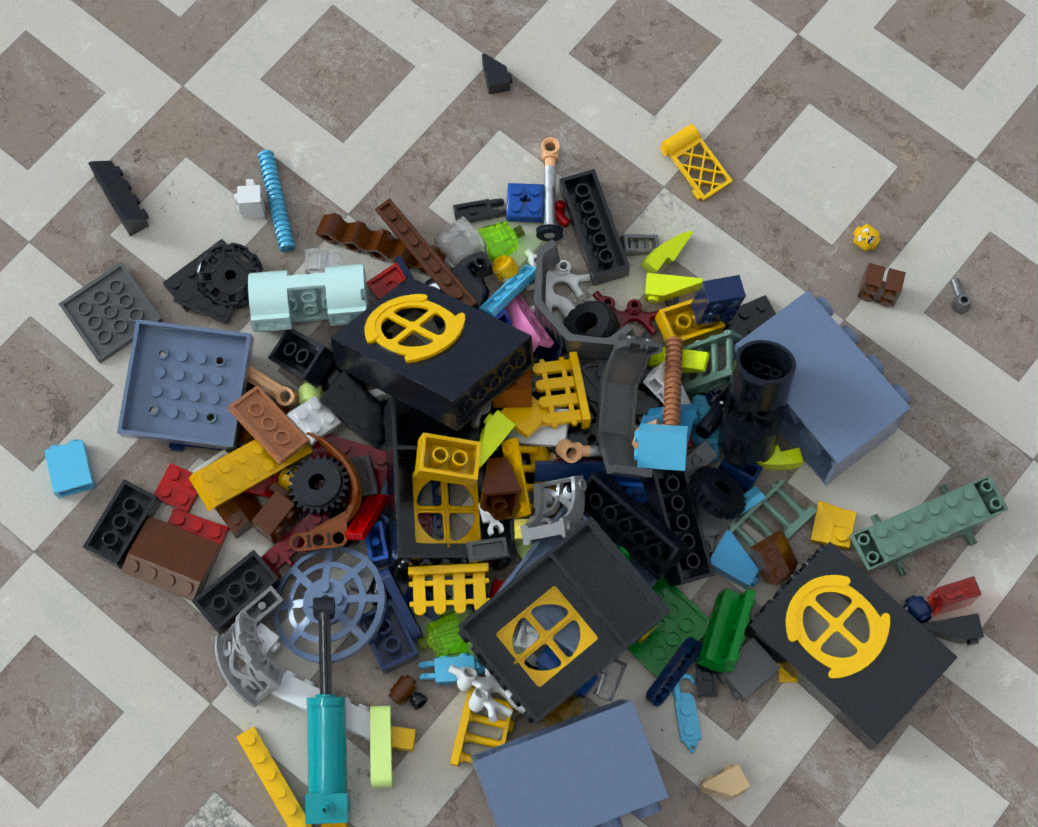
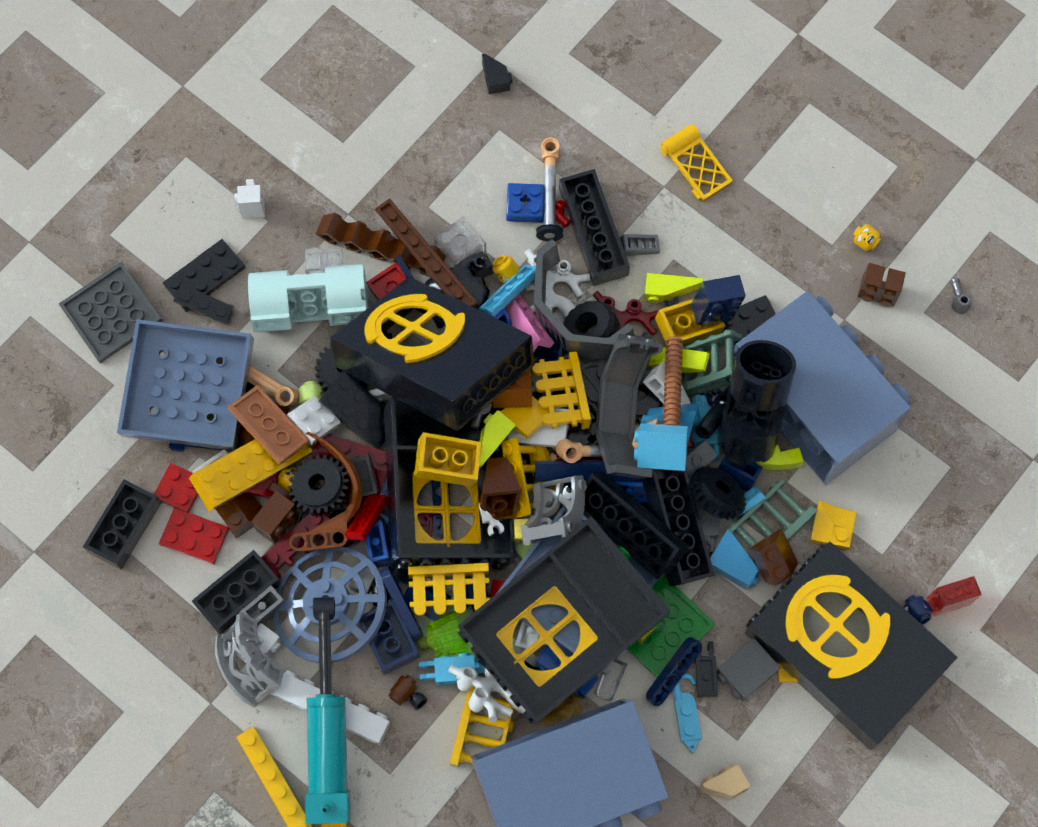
(69, 468): medium azure brick -> none
(119, 196): black slope -> none
(171, 558): reddish brown slope -> none
(221, 267): black plate -> none
(276, 201): medium azure piece -> none
(302, 357): black brick -> none
(381, 747): yellowish green beam -> none
(403, 739): yellow brick -> none
(479, 210): black hinge -> none
(487, 549): dark grey tile -> none
(501, 239): clear neon green torso -> none
(665, 252): neon yellow slope -> none
(726, 630): green brick -> none
(928, 524): sand green piece -> none
(958, 629): black slope -> none

